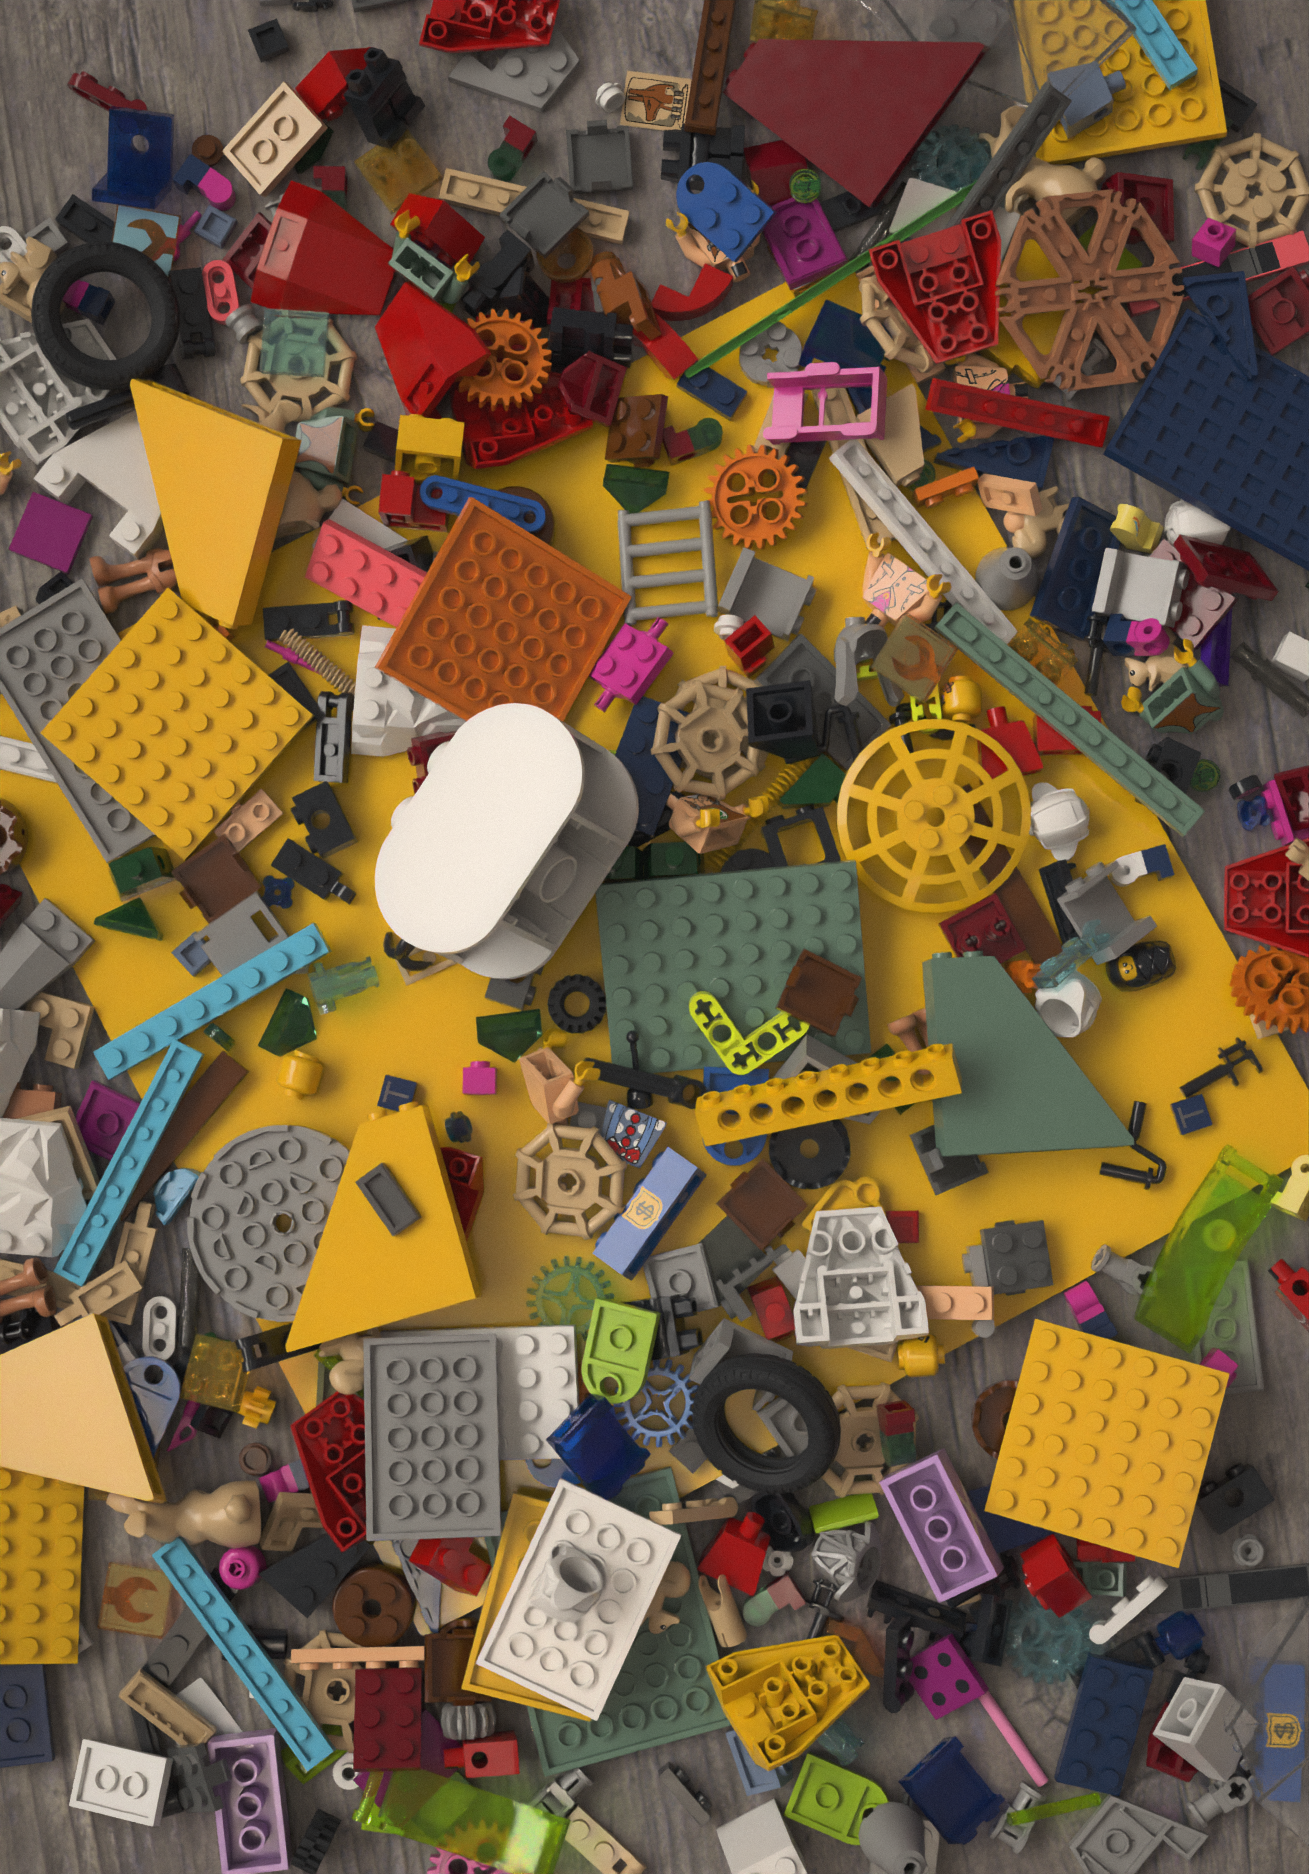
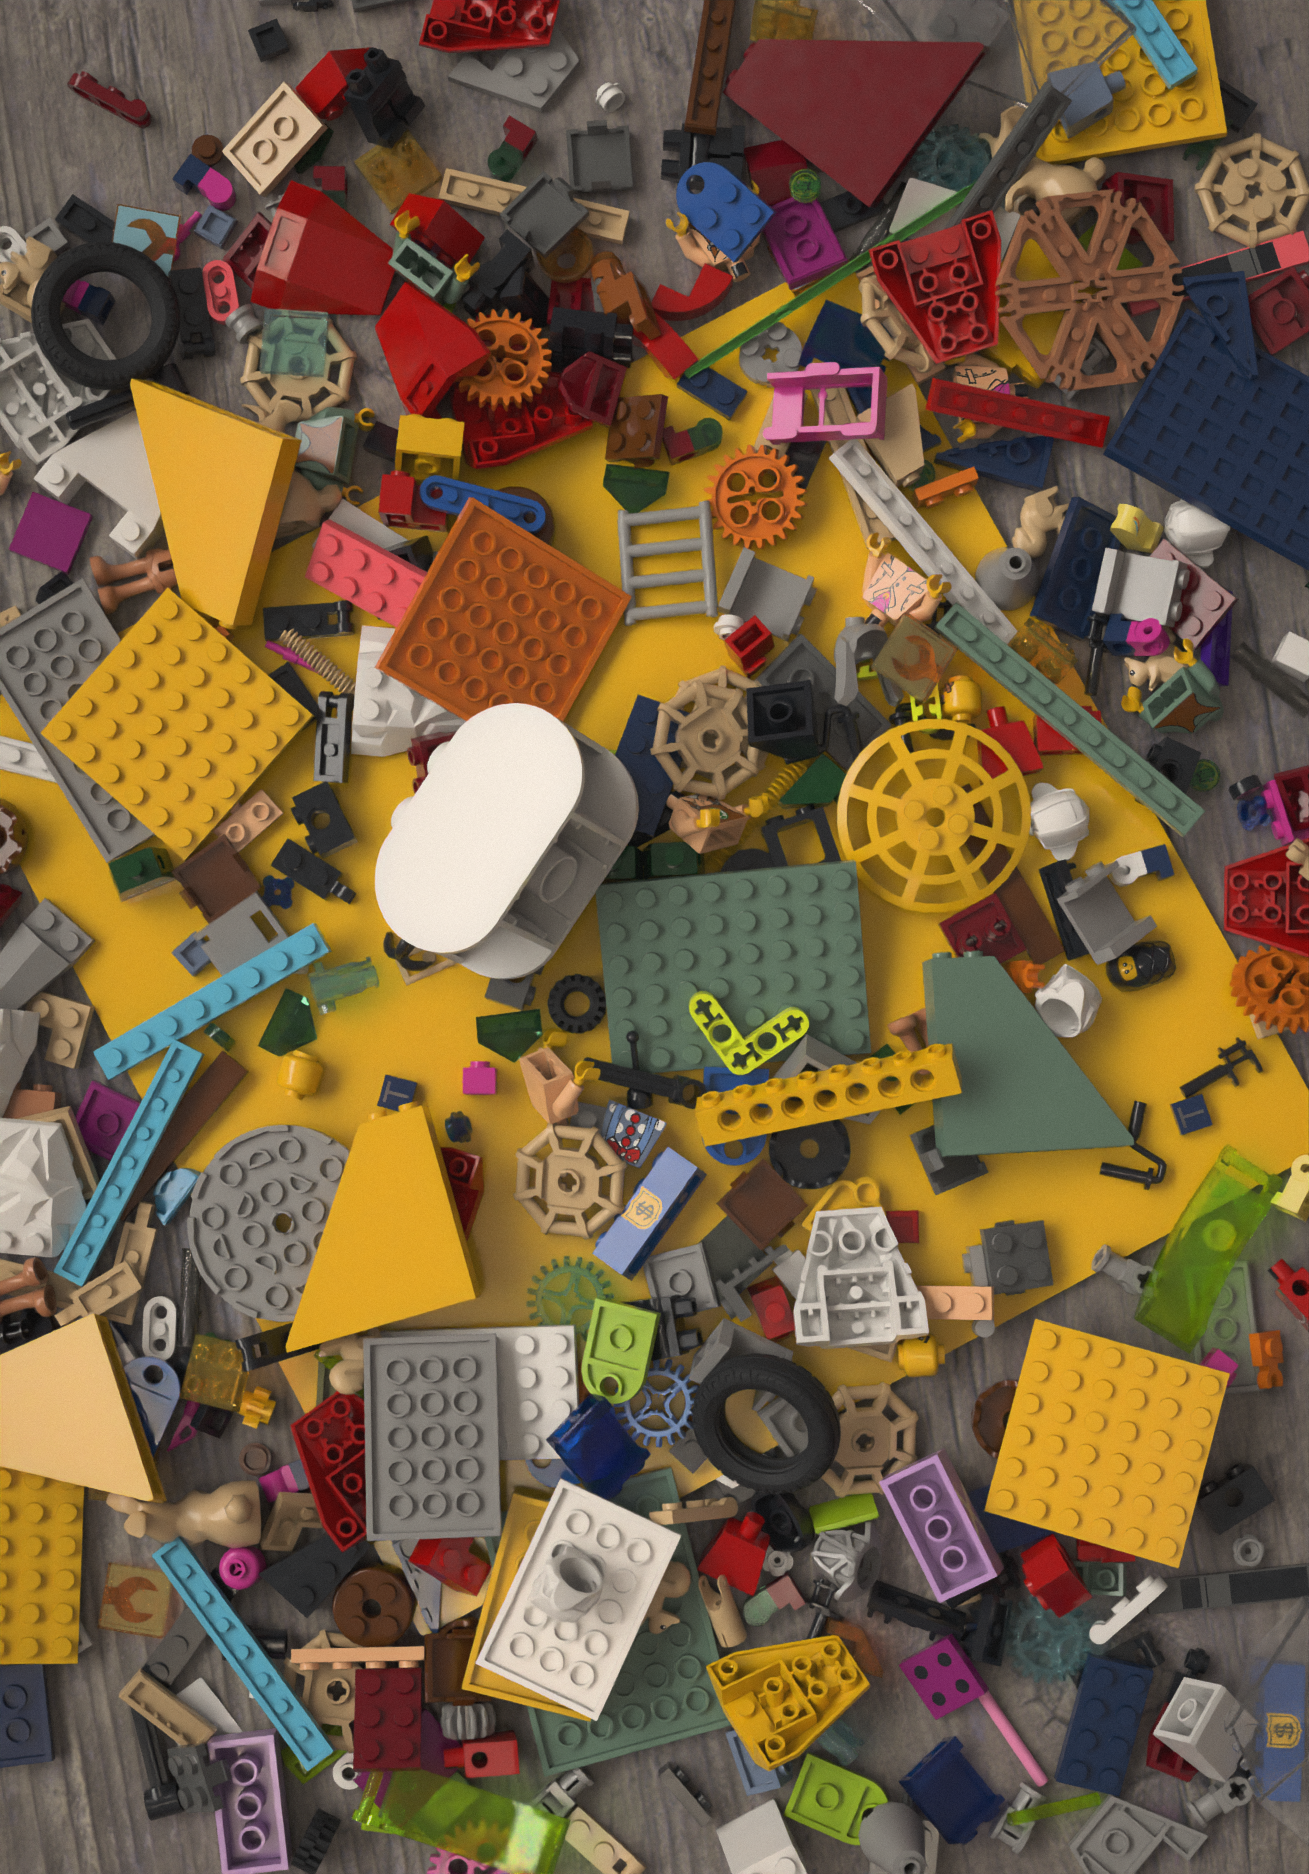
(121, 1782): white plate -> none
(131, 919): clear green slope -> none
(135, 175): clear blue bracket -> none
(388, 1199): dark grey tile -> none
(630, 664): dark pink plate -> none
(655, 101): sticker -> none
(819, 993): reddish brown piece -> none
(897, 1432): leg -> none
(898, 1664): black plate -> none
(1010, 495): light nougat plate -> none
(1074, 954): clear light blue plate -> none
(1088, 1311): dark pink leg -> none
(1179, 1635): clear blue head -> none
(1213, 242): dark pink plate -> none
(1225, 568): dark red plate -> none
(1267, 1353): none -> orange plate

